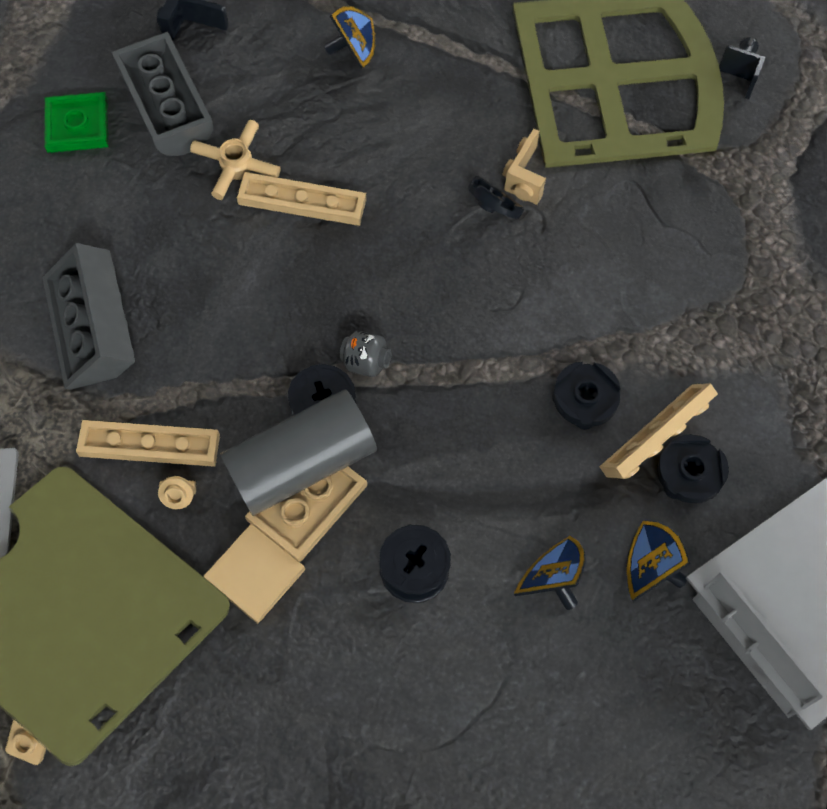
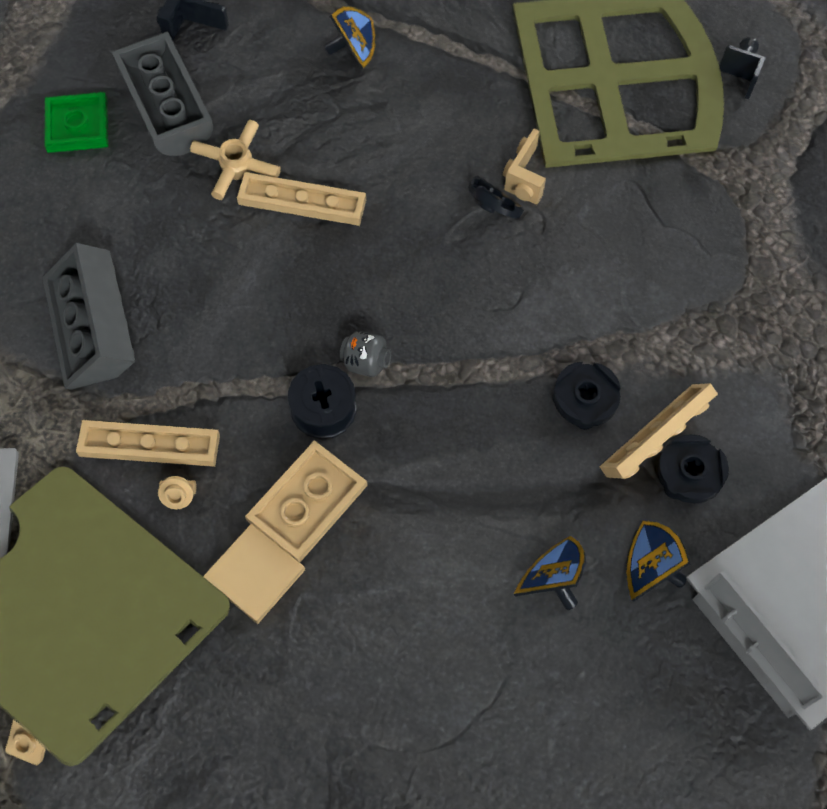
(299, 451): dark grey brick -> none
(406, 545): black piece -> none

